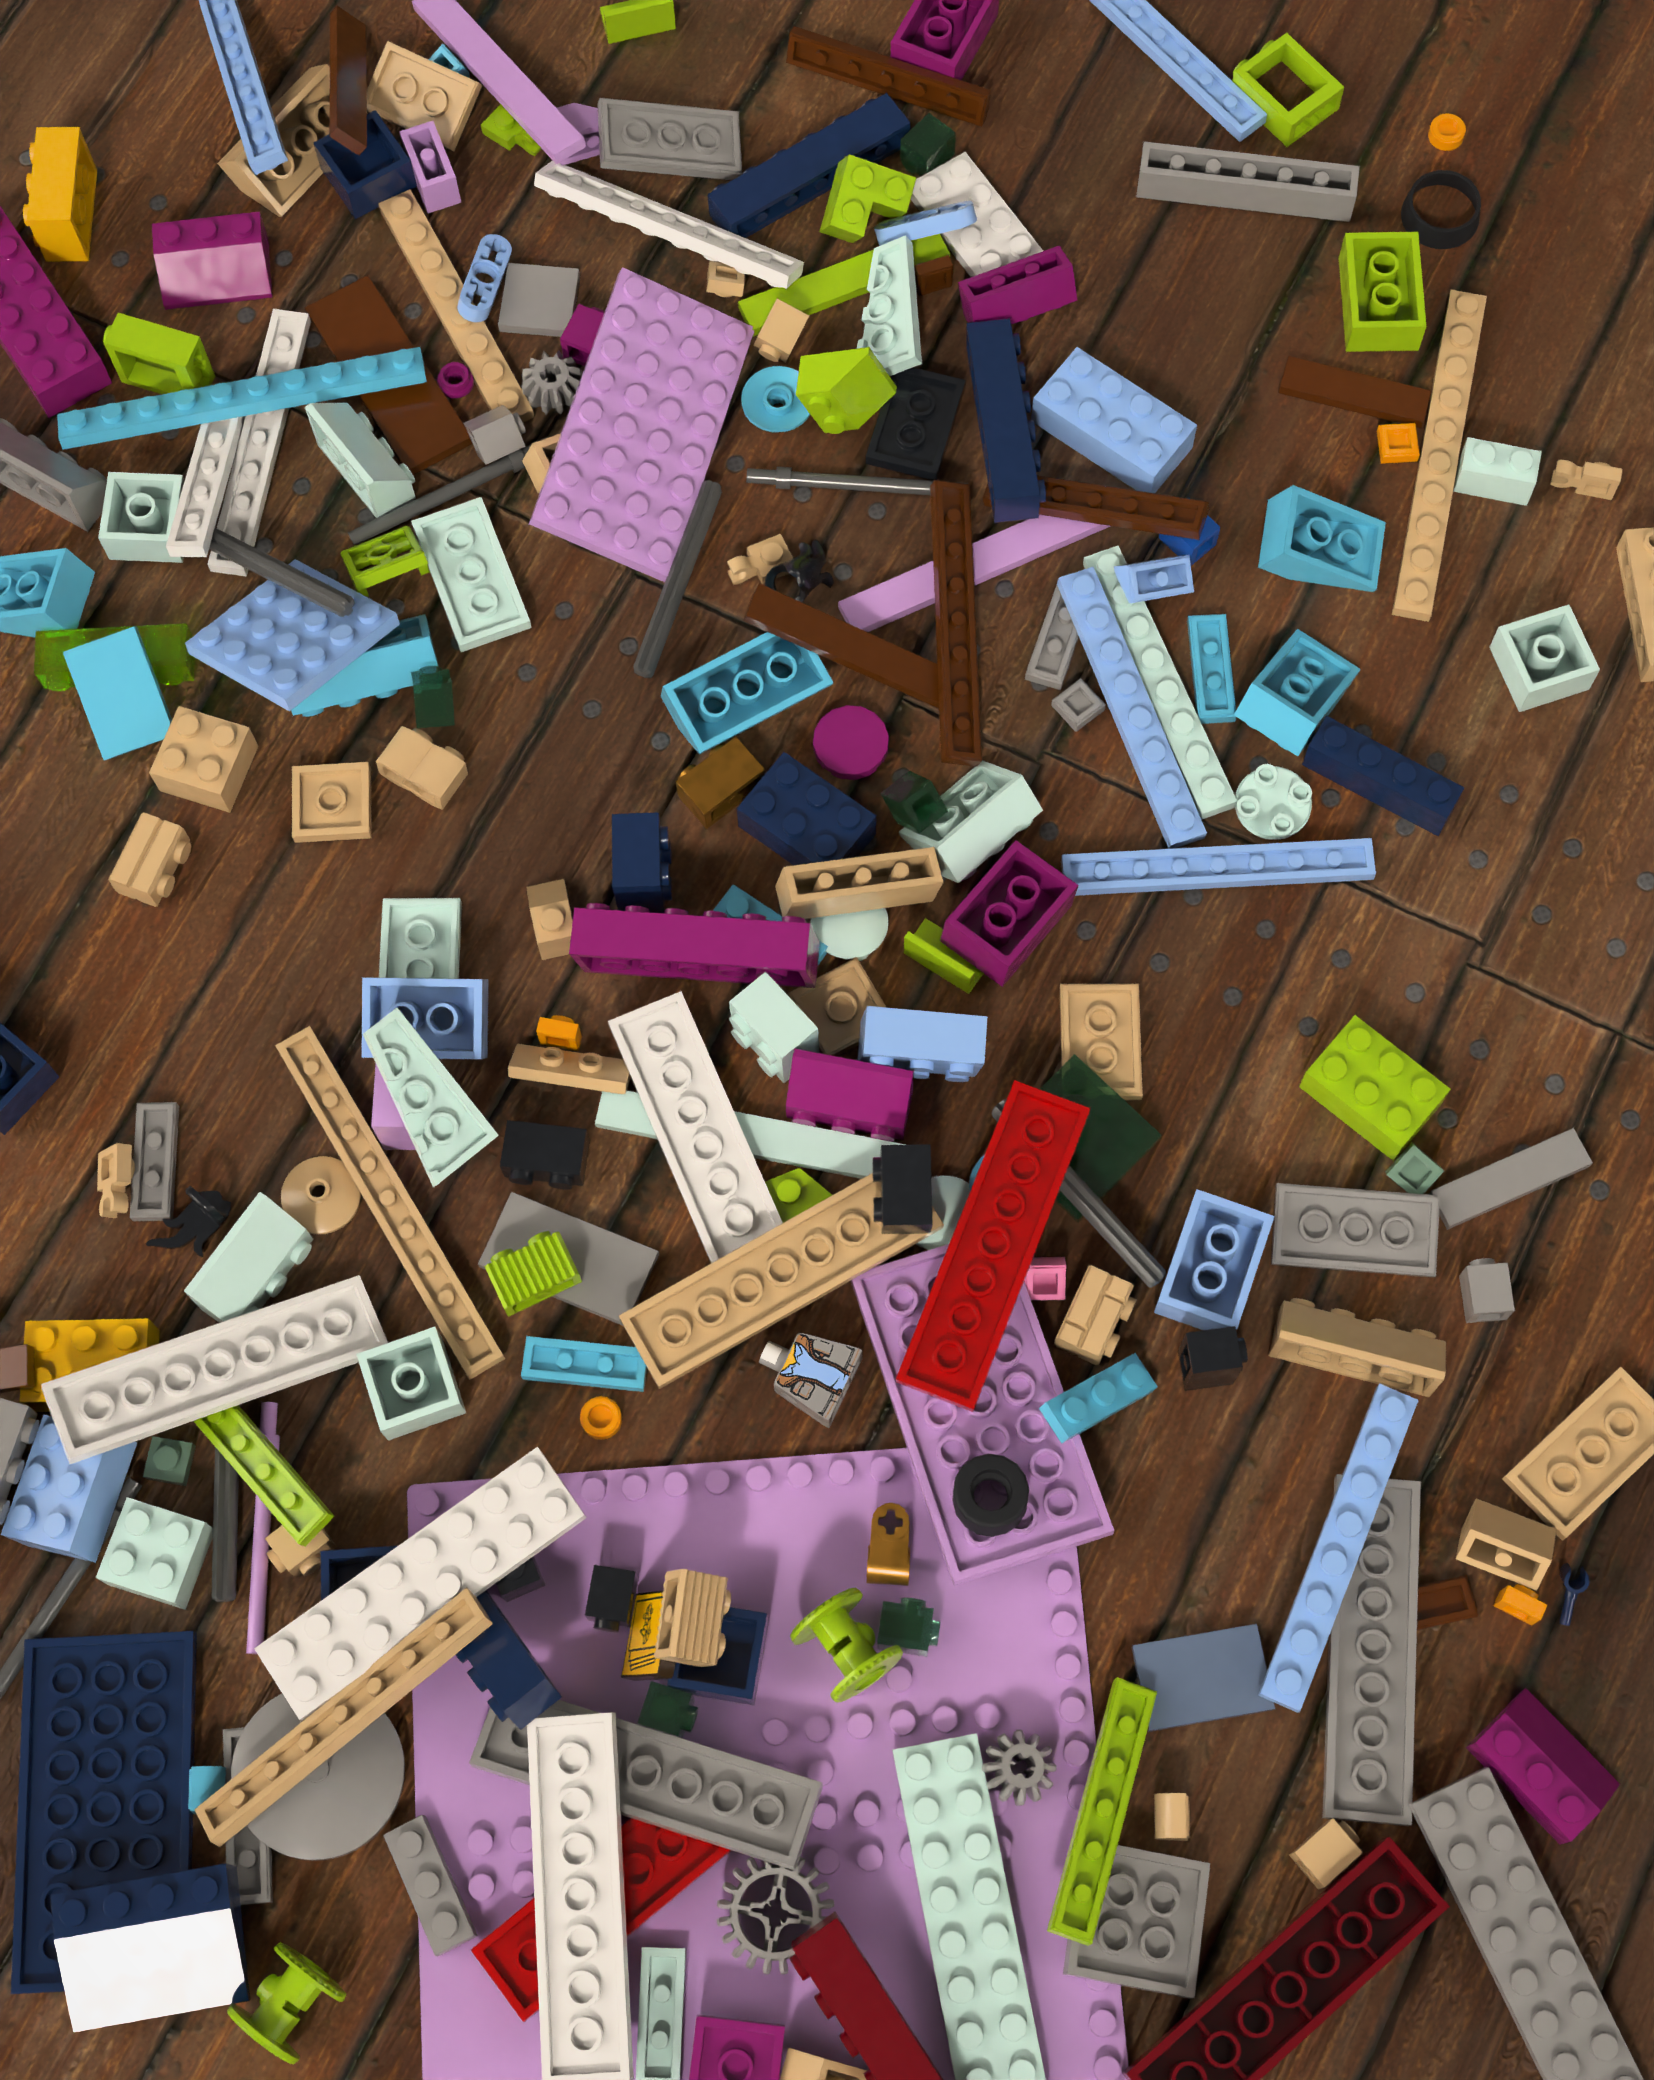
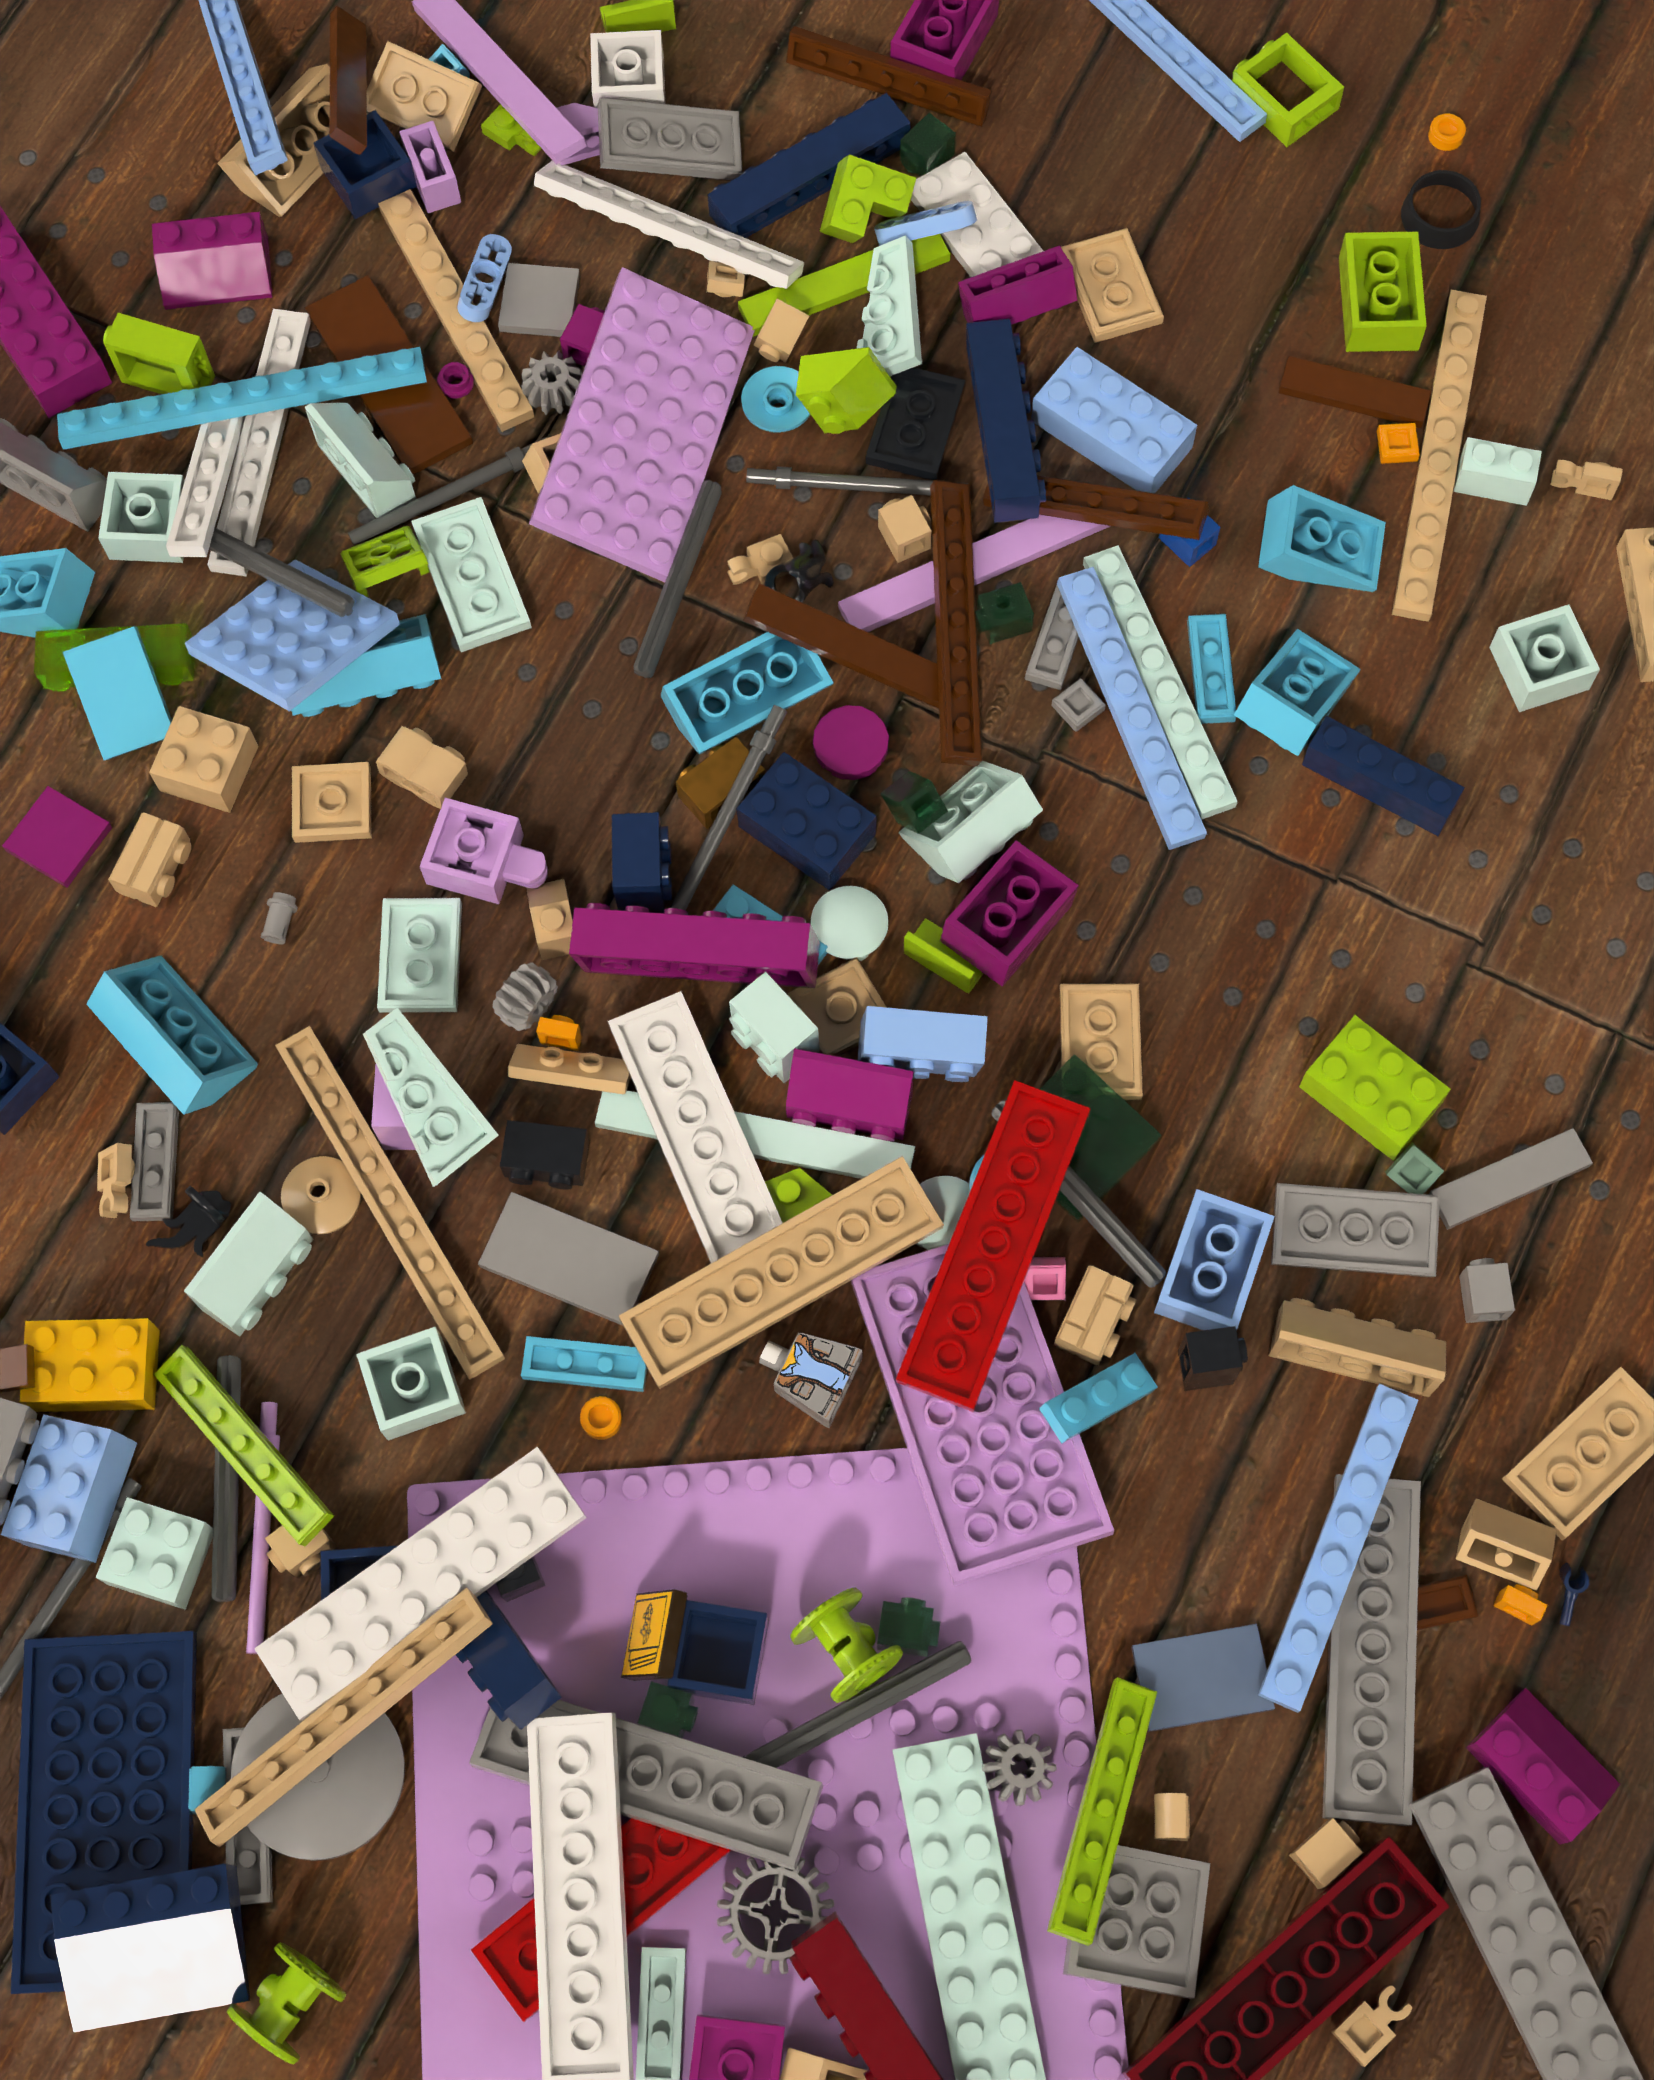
(57, 836): none -> magenta tile
(61, 194): yellow brick -> none
(169, 1461): sand green plate -> none
(170, 1033): none -> medium azure slope
(212, 1369): white plate -> none
(278, 917): none -> light grey pin
(430, 1885): light grey plate -> none
(432, 697): clear green brick -> none
(444, 1012): light blue brick -> none
(488, 841): none -> lavender brick
(496, 434): light grey brick -> none
(525, 996): none -> light grey gear
(532, 1272): lime brick -> none
(611, 1598): black brick -> none
(628, 66): none -> white brick
(692, 1618): tan brick -> none
(762, 744): none -> dark grey bar
(859, 883): tan brick -> none
(862, 1706): none -> dark grey axle
(887, 1553): pearl gold piece -> none
(905, 527): none -> tan brick
(905, 1189): black brick -> none
(933, 275): reddish brown tile -> none
(997, 1469): black tyre -> none
(1004, 613): none -> clear green brick
(1112, 286): none -> tan tile
(1155, 578): light blue slope -> none
(1220, 866): light blue plate -> none
(1247, 181): light grey brick -> none
(1273, 802): light aqua dish -> none
(1366, 2030): none -> tan plate

